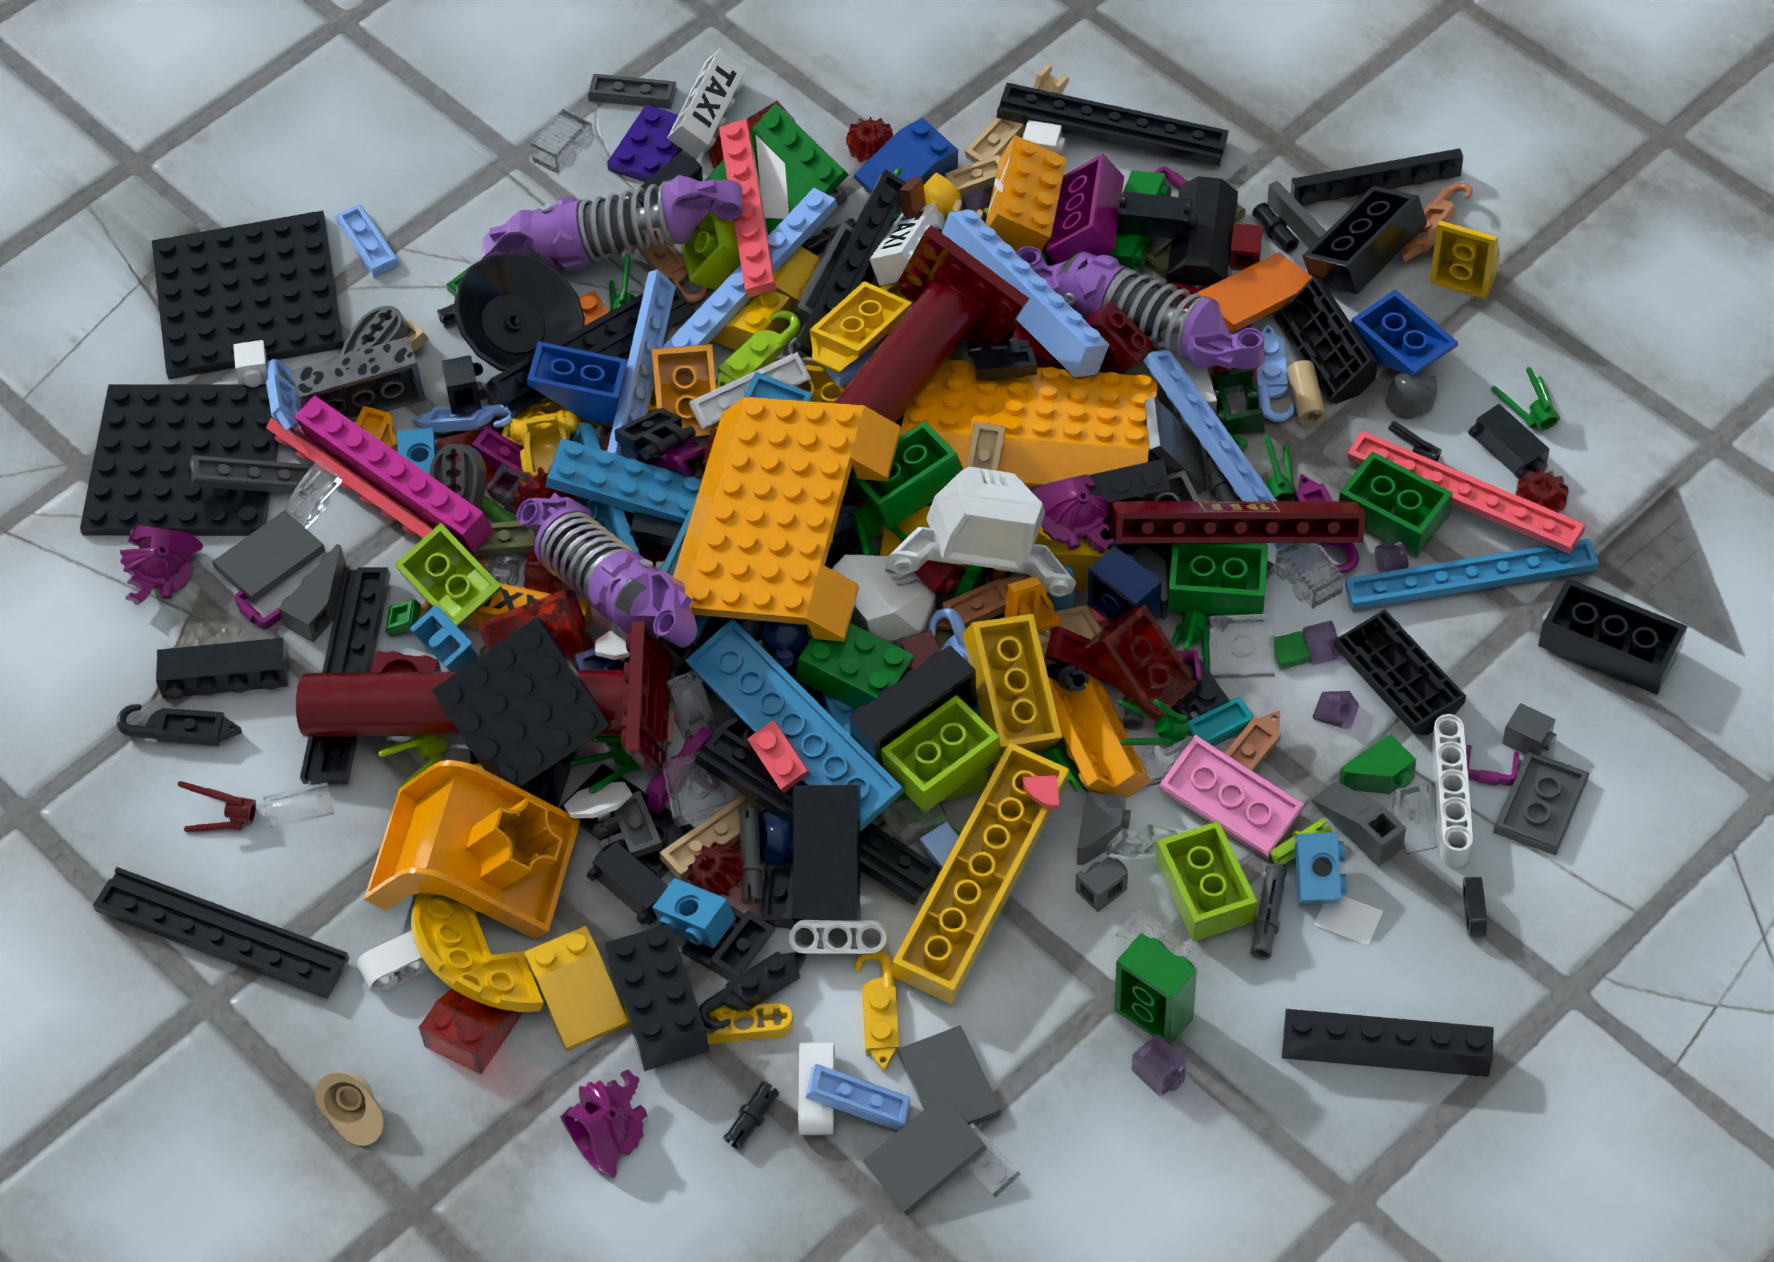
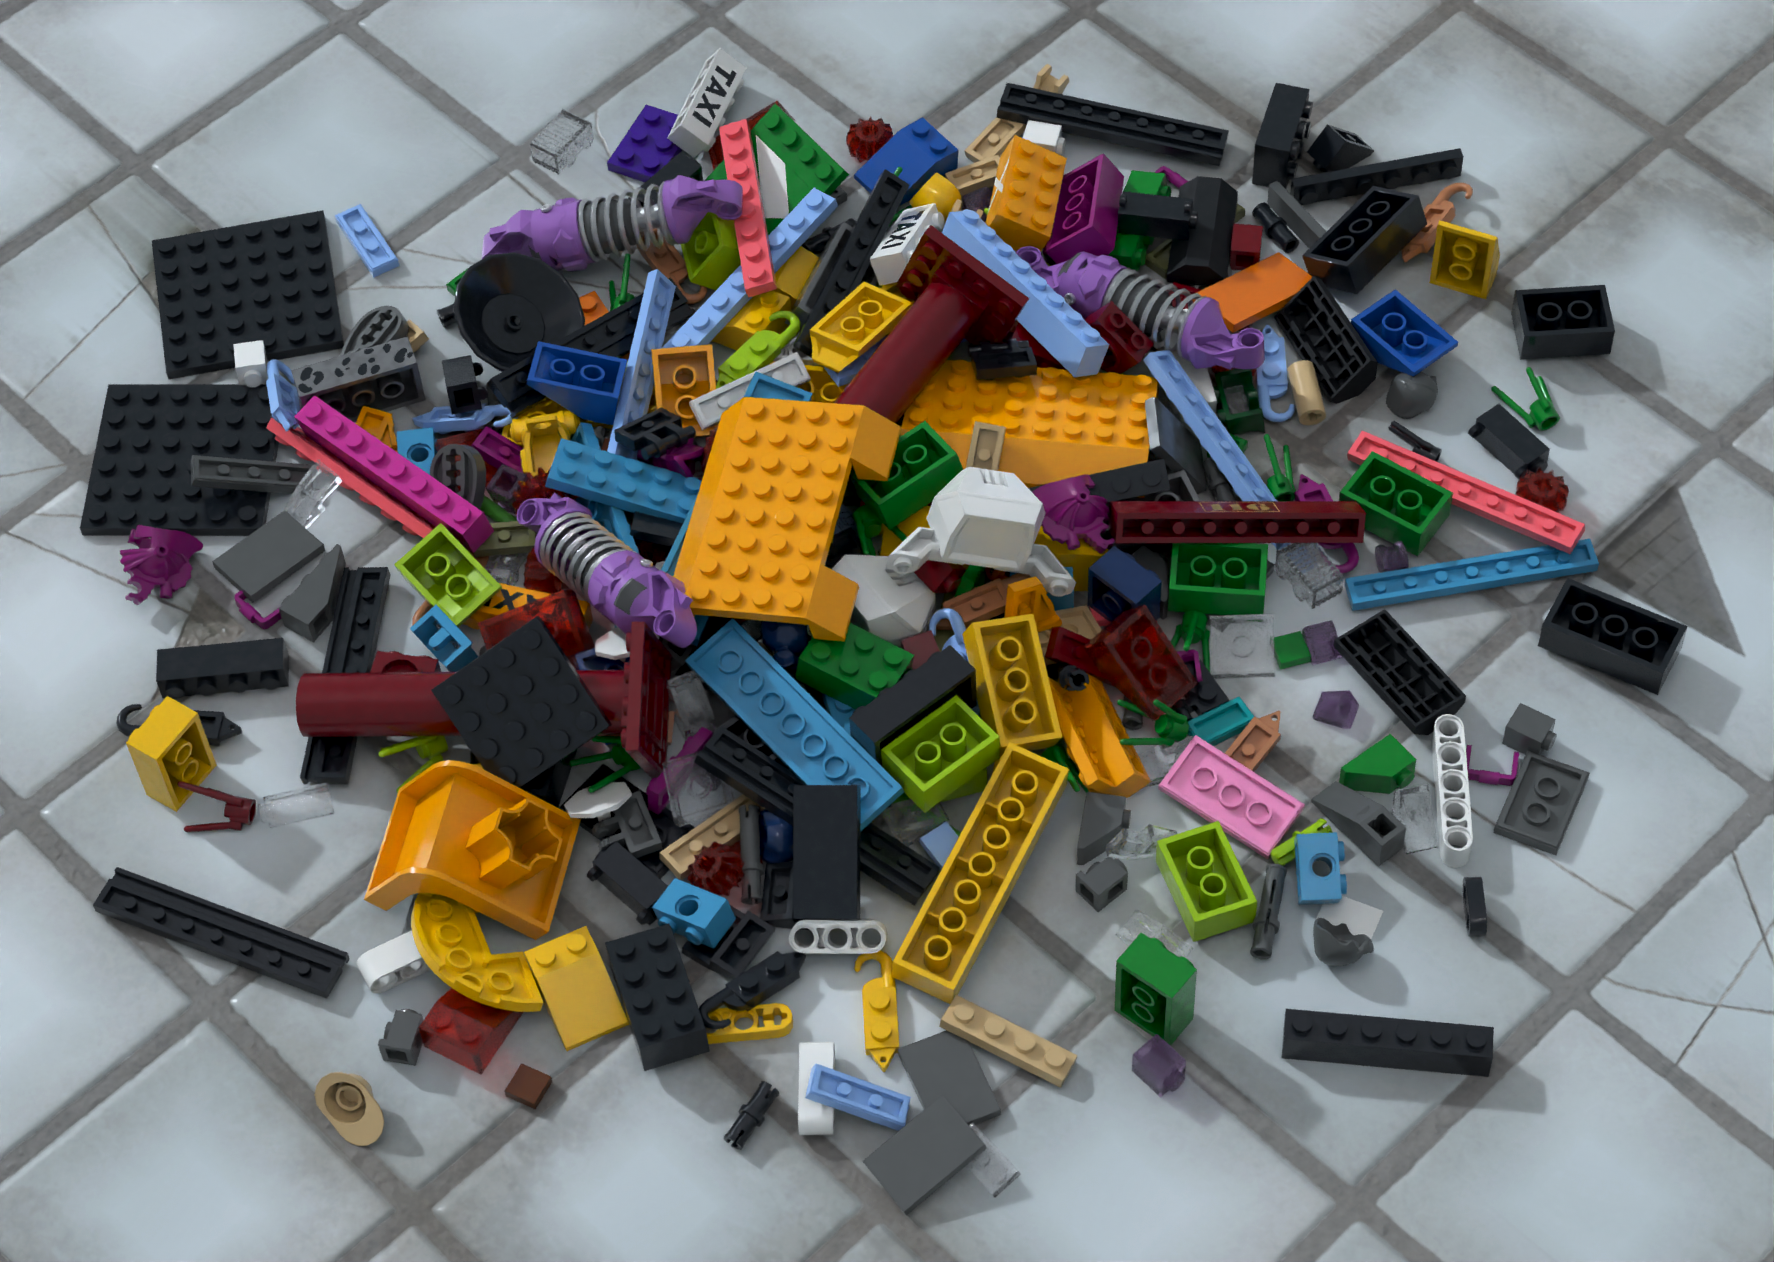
(171, 750): none -> yellow brick
(402, 617): green tile -> none
(402, 1038): none -> dark grey brick
(528, 1086): none -> reddish brown tile
(606, 1122): magenta helmet -> none
(632, 91): dark grey tile -> none
(778, 756): coral plate -> none
(912, 197): copper tile -> none
(1008, 1041): none -> tan plate
(1043, 790): coral tile -> none
(1282, 135): none -> black brick
(1337, 945): none -> dark grey hair
(1338, 149): none -> black slope
(1562, 322): none -> black brick

